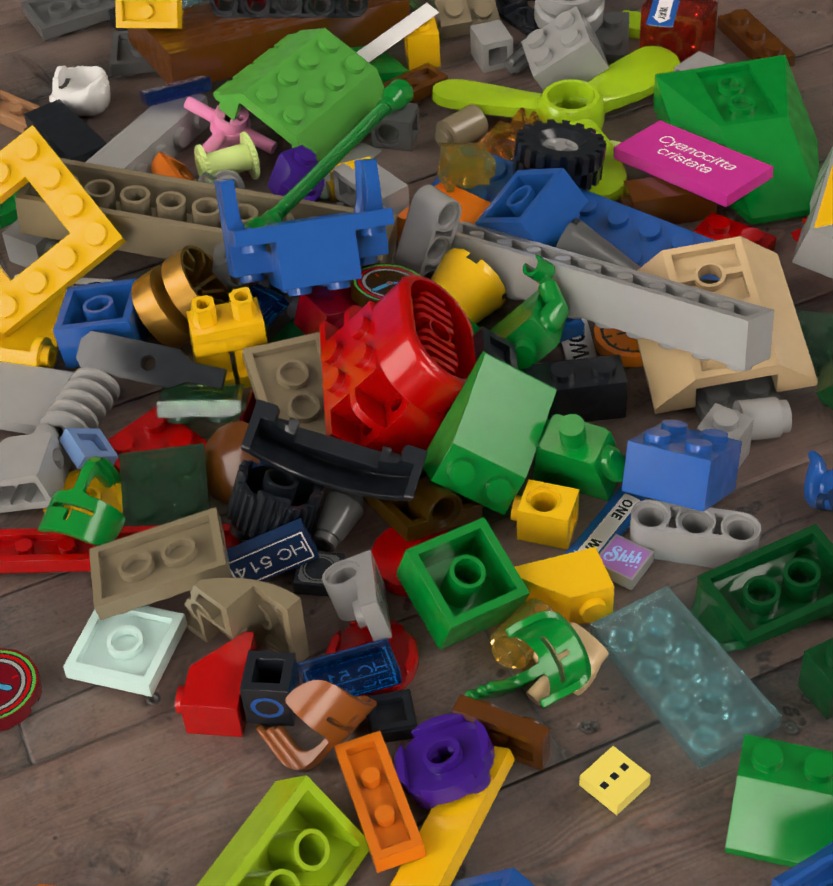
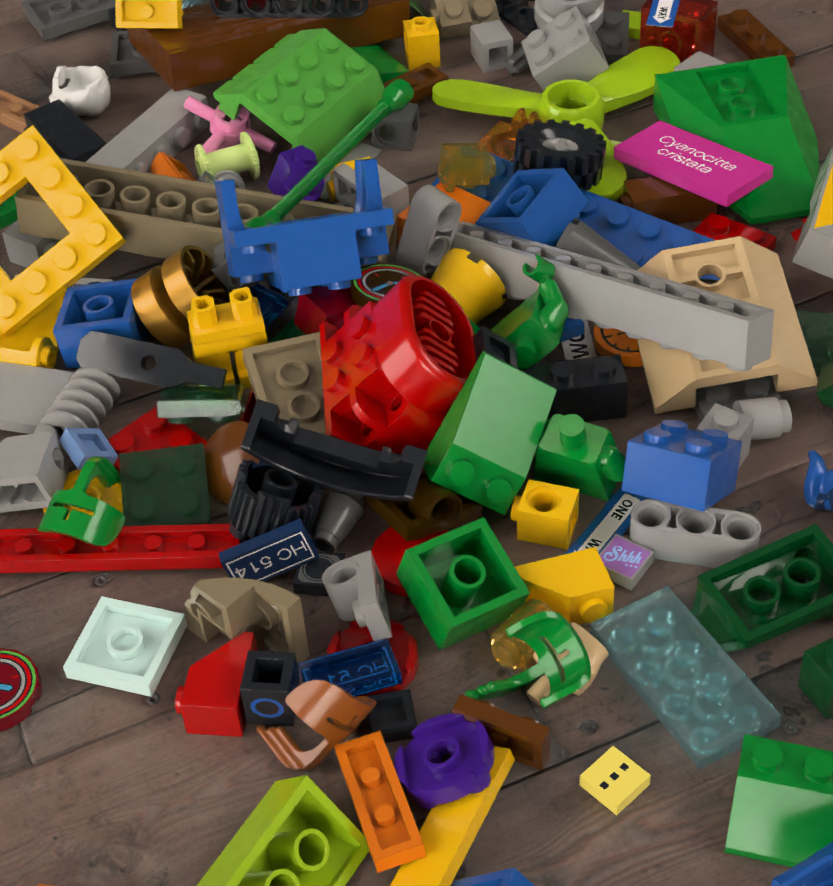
(158, 563): dark tan plate -> none
(175, 90): clear blue tile -> none
(397, 32): white sticker -> none
(462, 126): dark tan brick -> none

